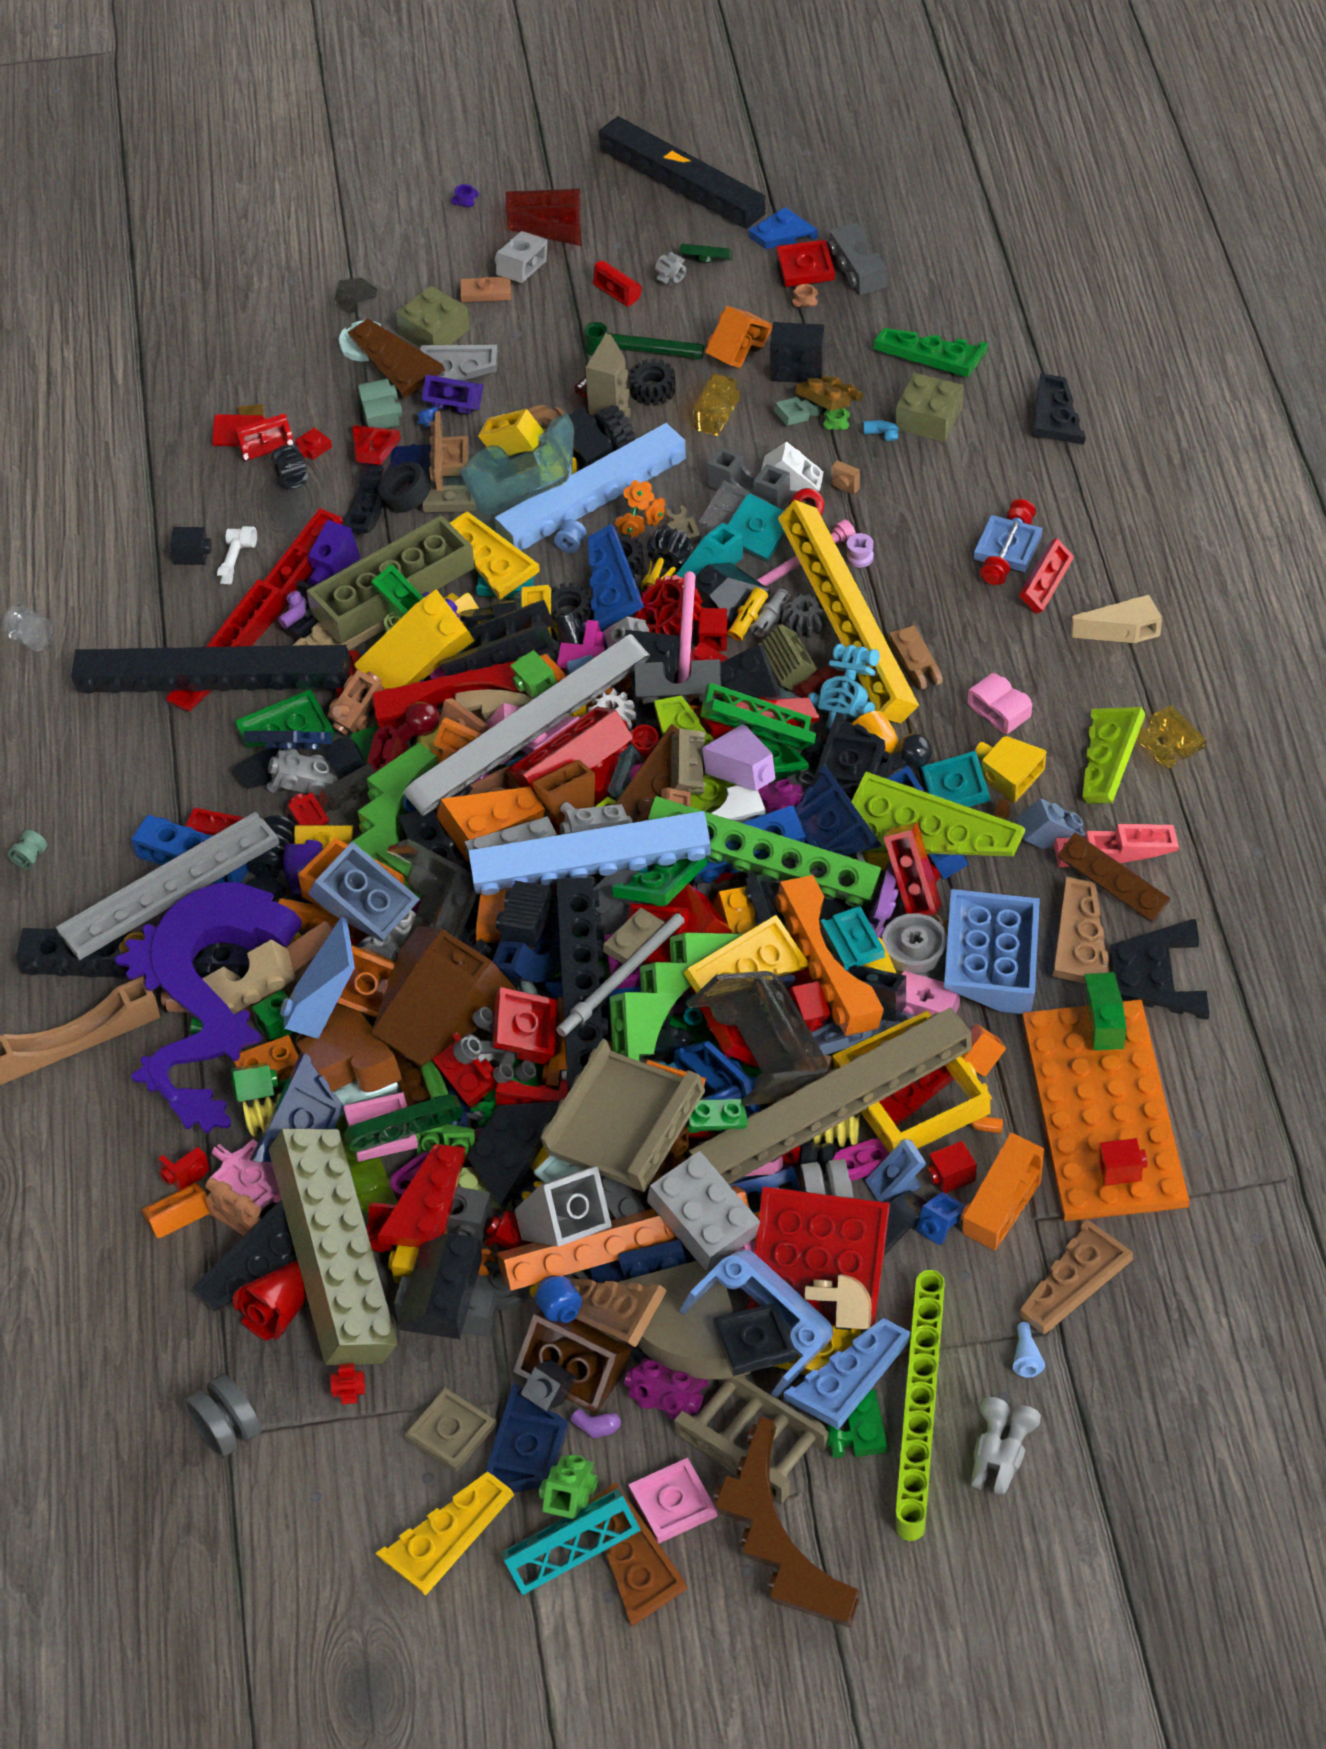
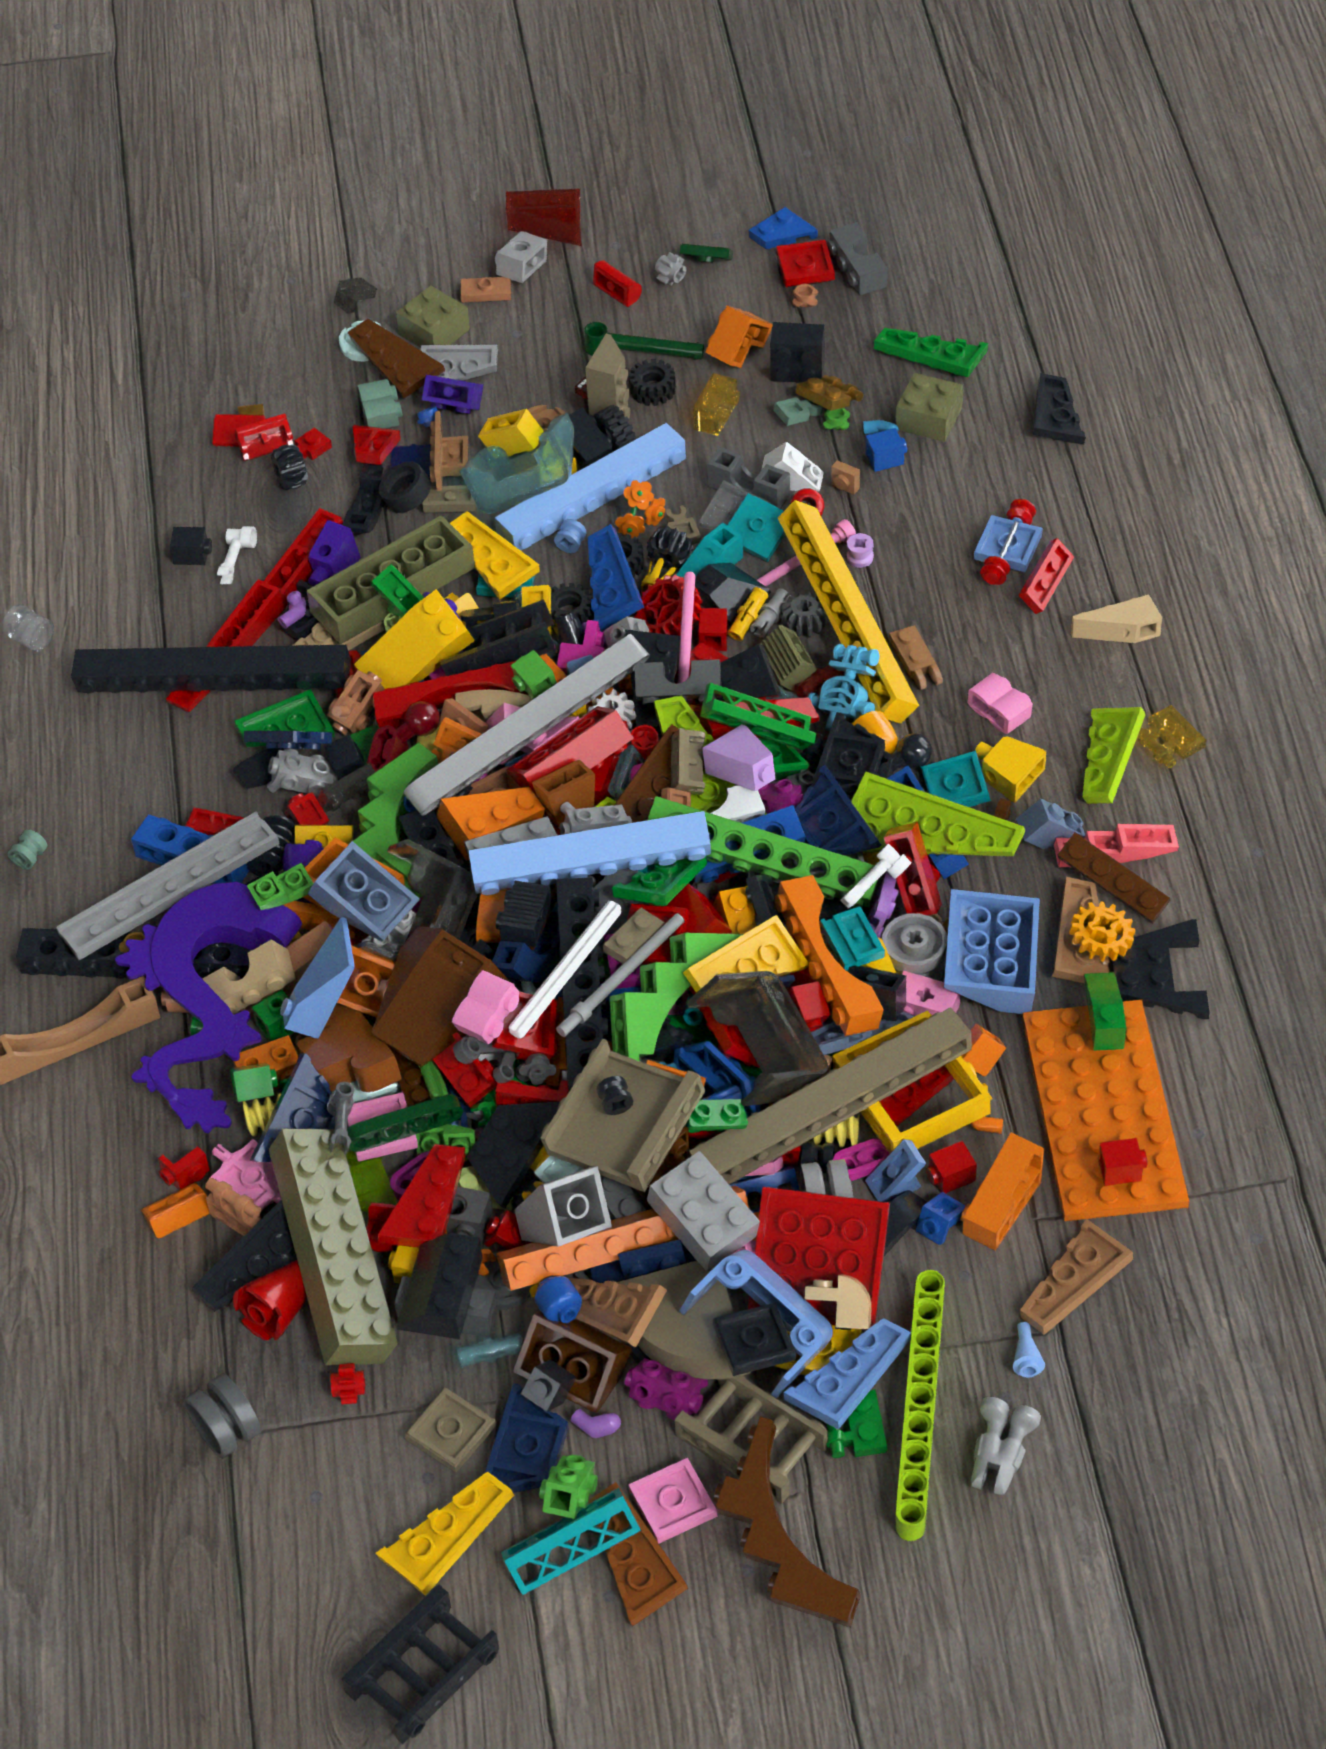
(278, 890): none -> bright green slope
(340, 1107): none -> dark grey brick
(411, 1633): none -> black fence
(464, 195): dark purple plate -> none
(486, 1007): none -> bright pink brick
(489, 1350): none -> clear light blue pin
(537, 1068): none -> dark grey plate
(564, 969): none -> white axle
(614, 1095): none -> black wheel
(682, 172): black brick -> none
(885, 449): none -> blue brick
(889, 861): none -> white brick
(1102, 931): none -> light orange gear

